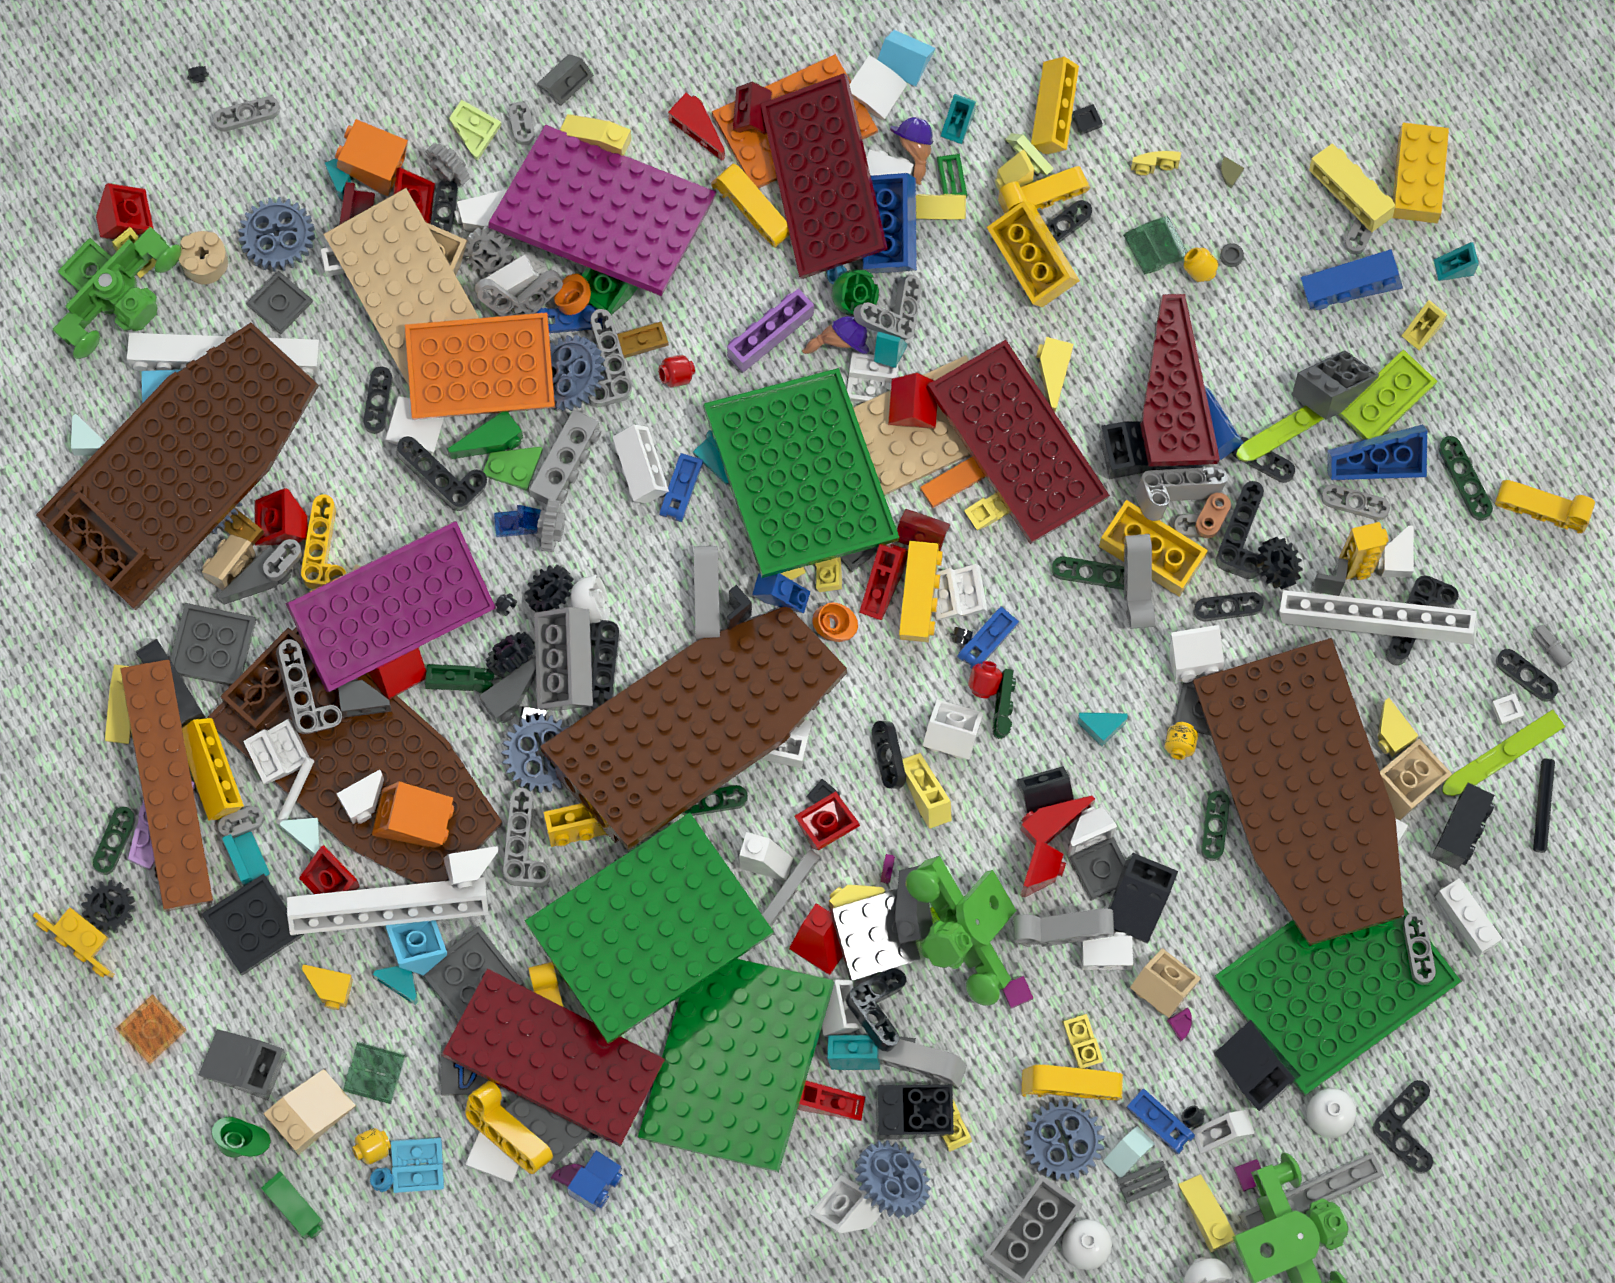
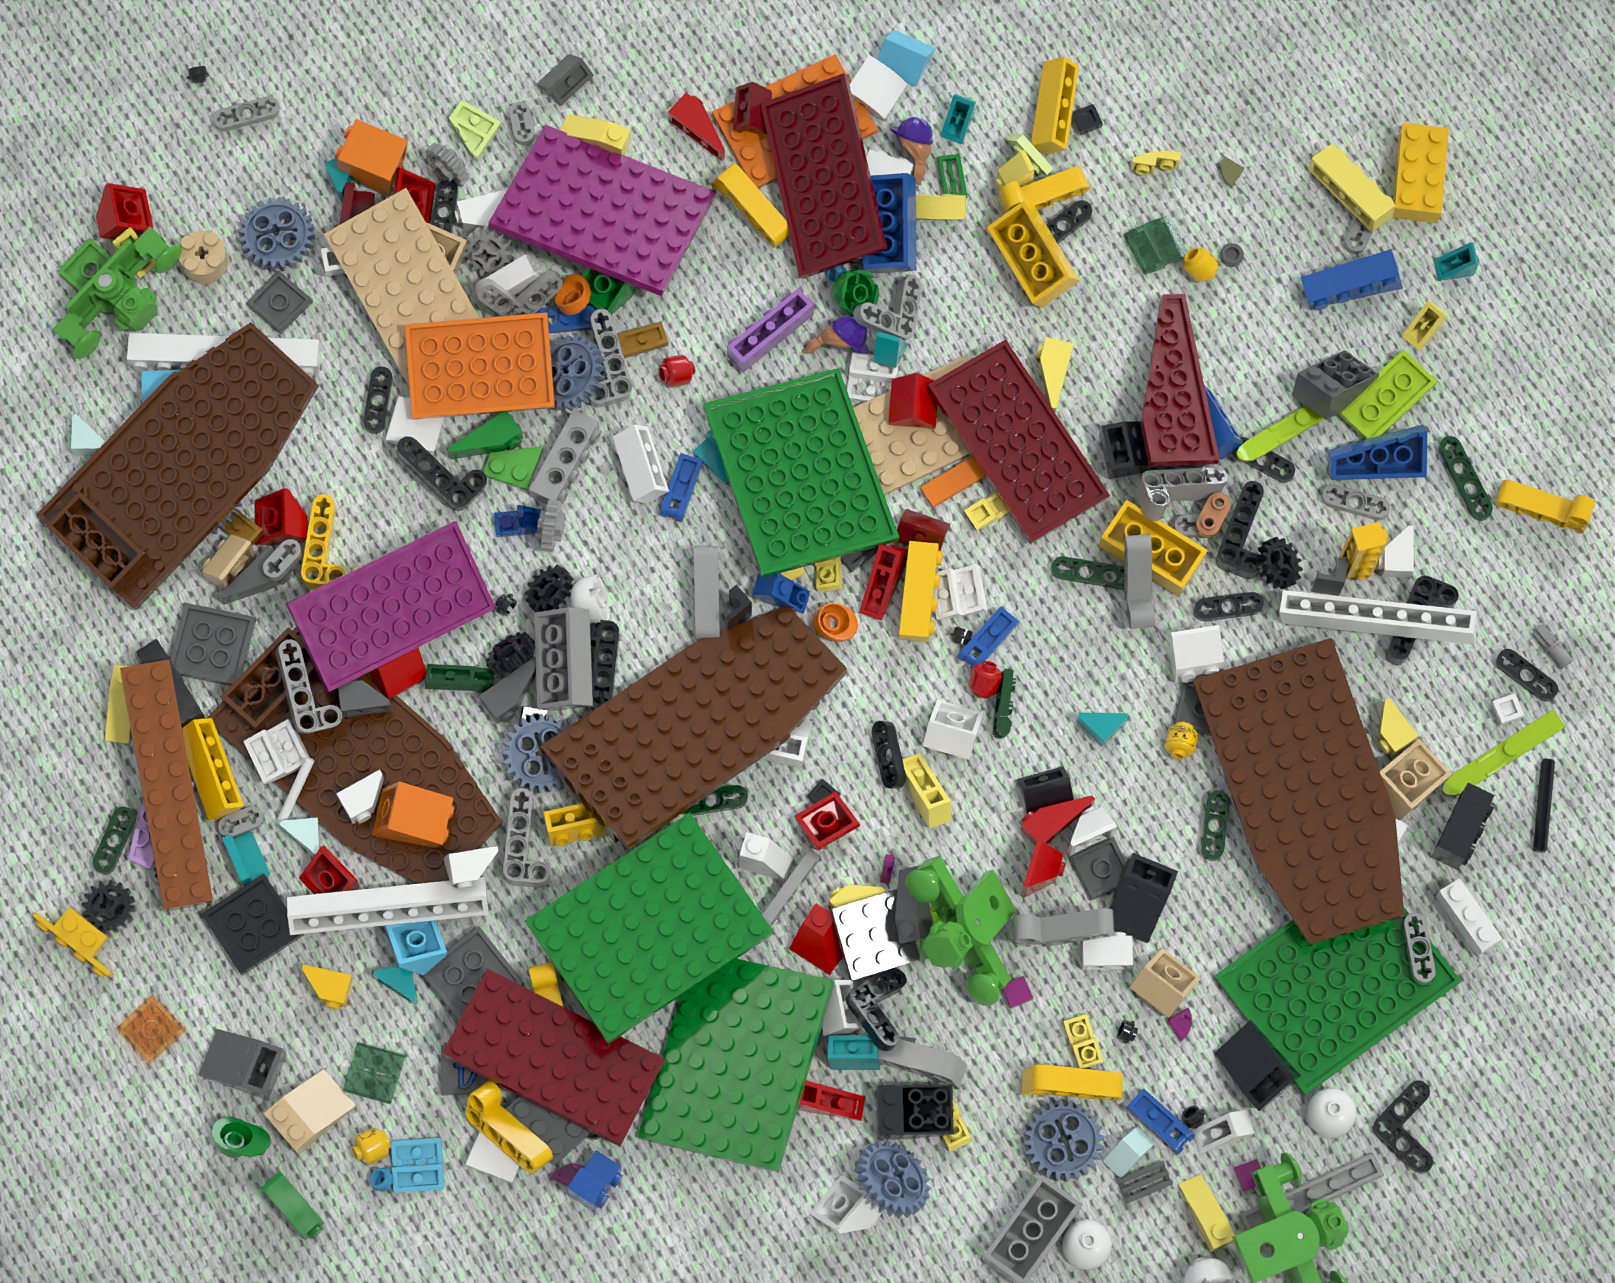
(1127, 1031): none -> black plate

